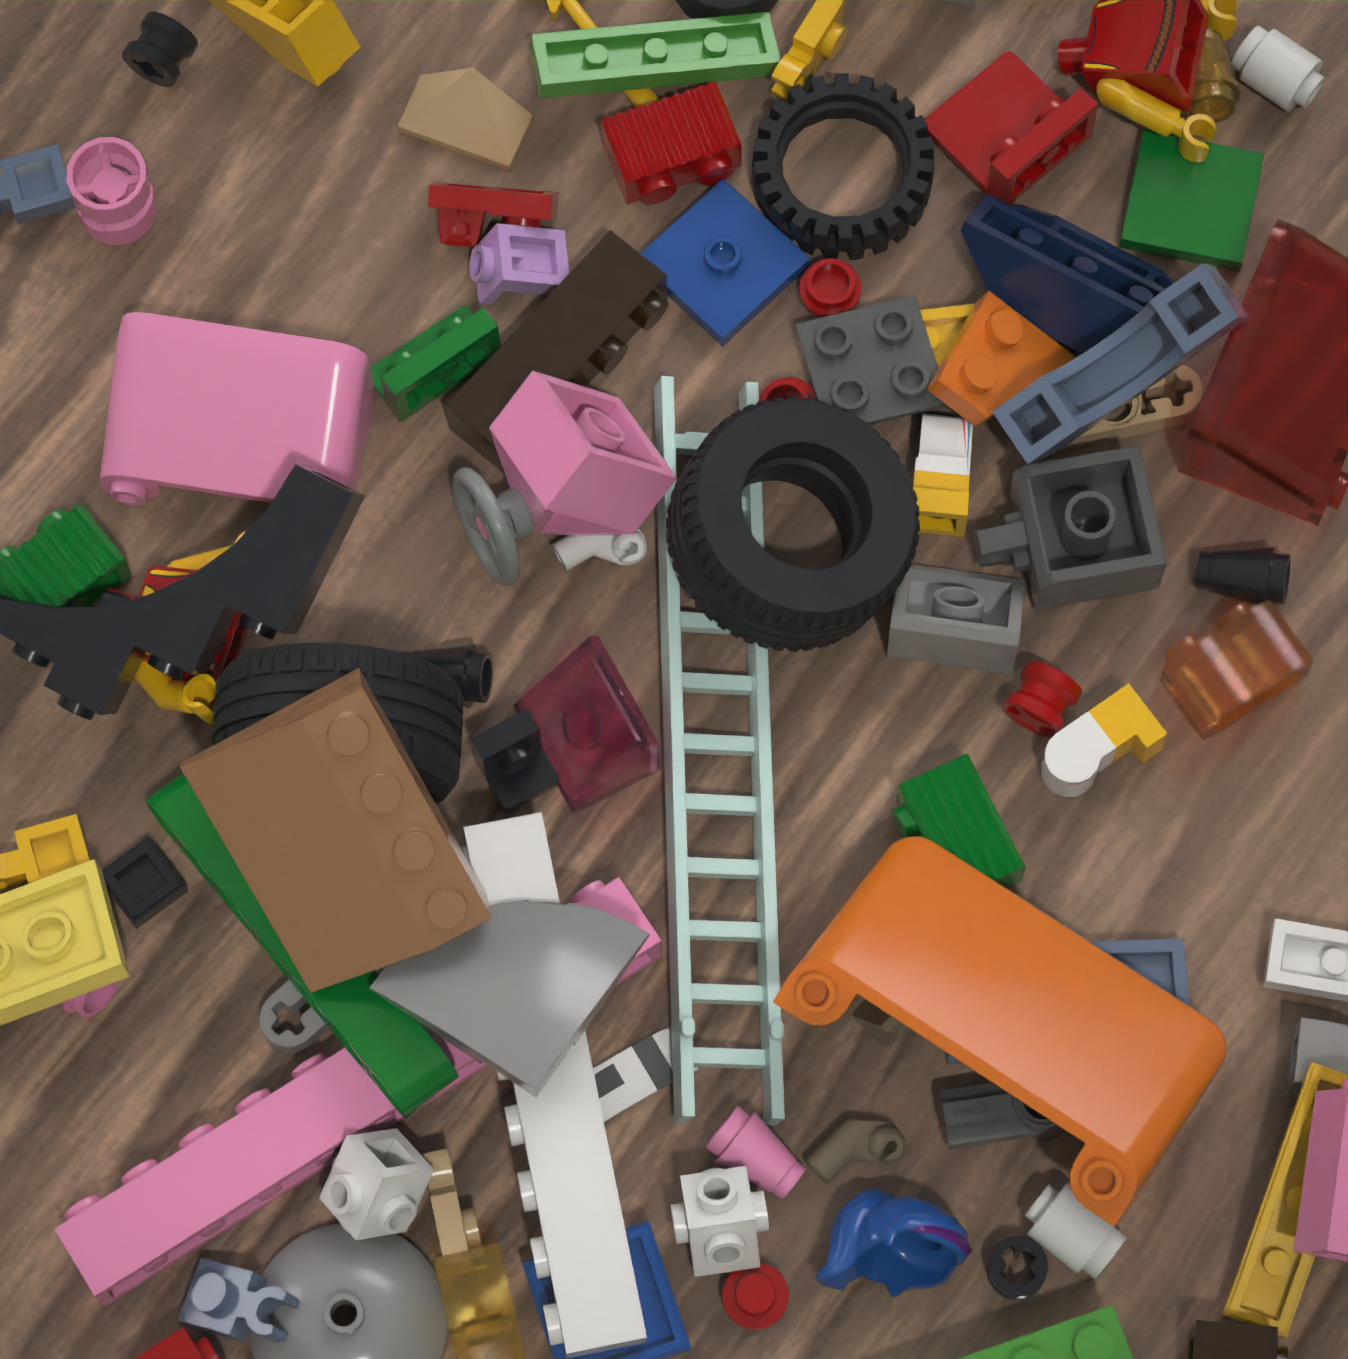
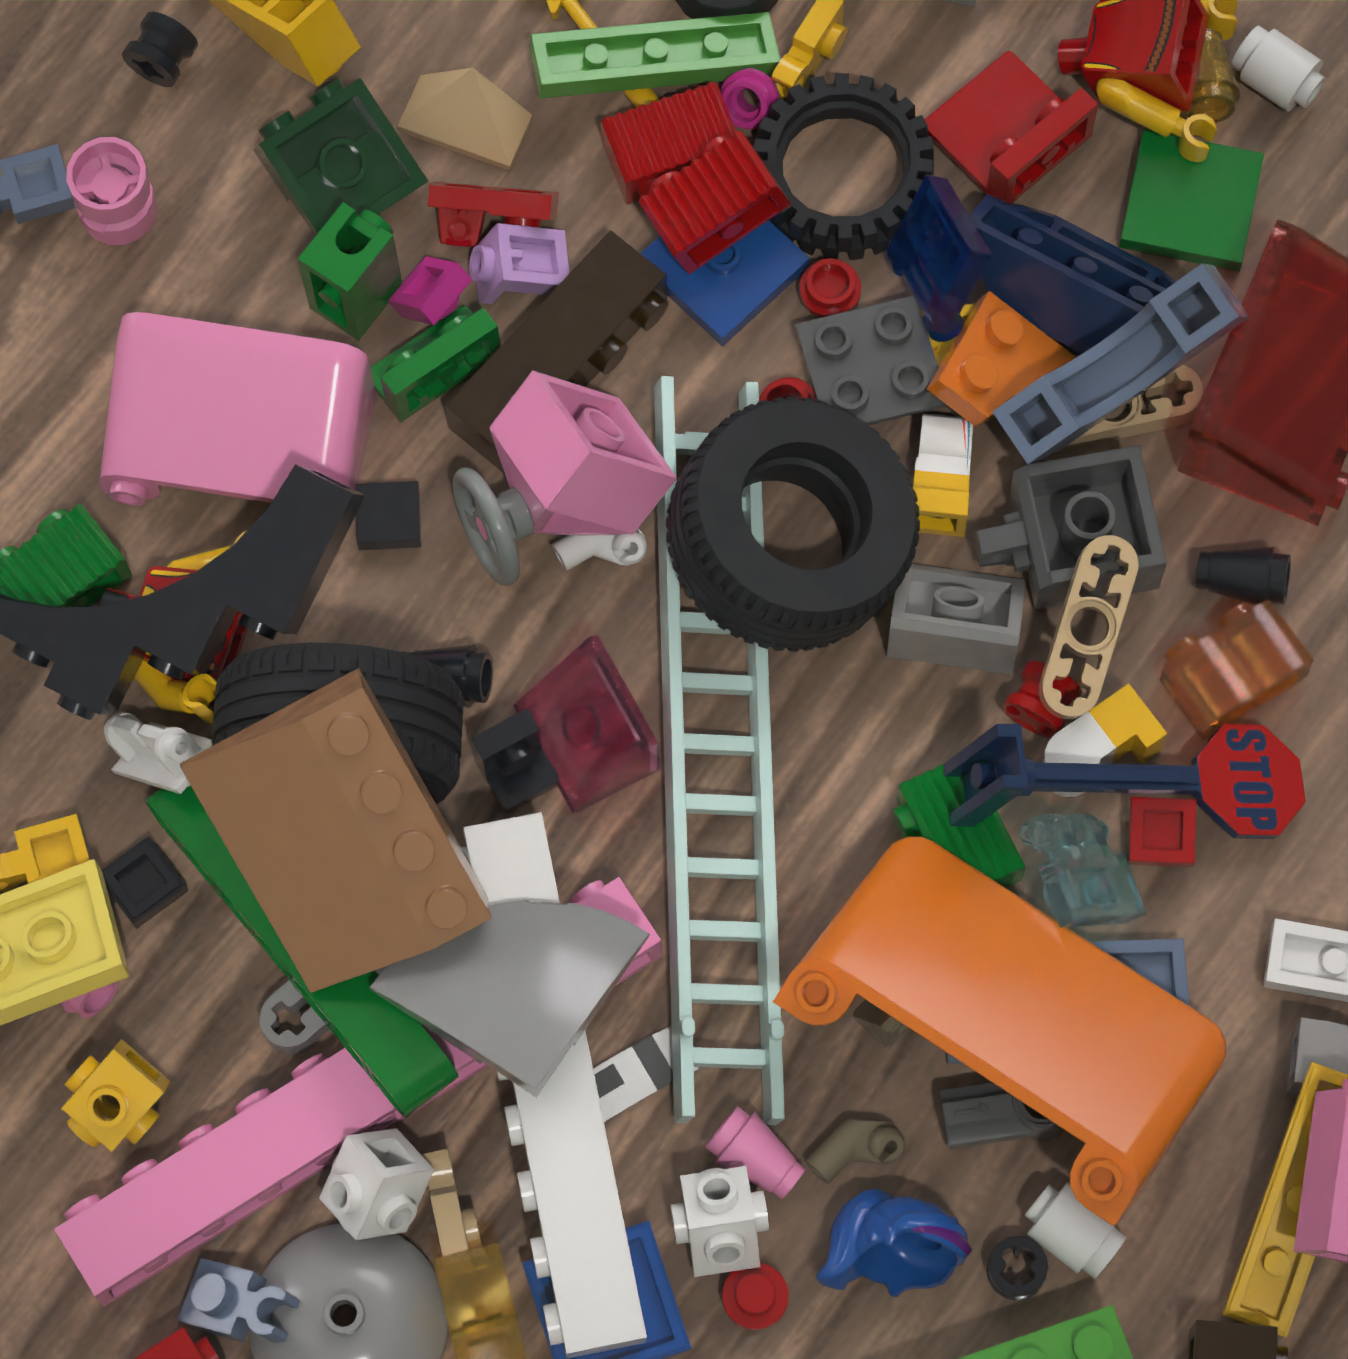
(126, 1078): none -> yellow brick
(152, 751): none -> white hinge
(338, 155): none -> dark green plate
(351, 269): none -> green brick
(389, 516): none -> black tile
(430, 290): none -> dark pink plate
(713, 201): none -> red brick
(741, 112): none -> dark pink plate
(939, 256): none -> clear blue plate
(1082, 876): none -> clear light blue plate
(1087, 576): none -> tan beam
(1162, 832): none -> red plate
(1238, 777): none -> dark blue piece

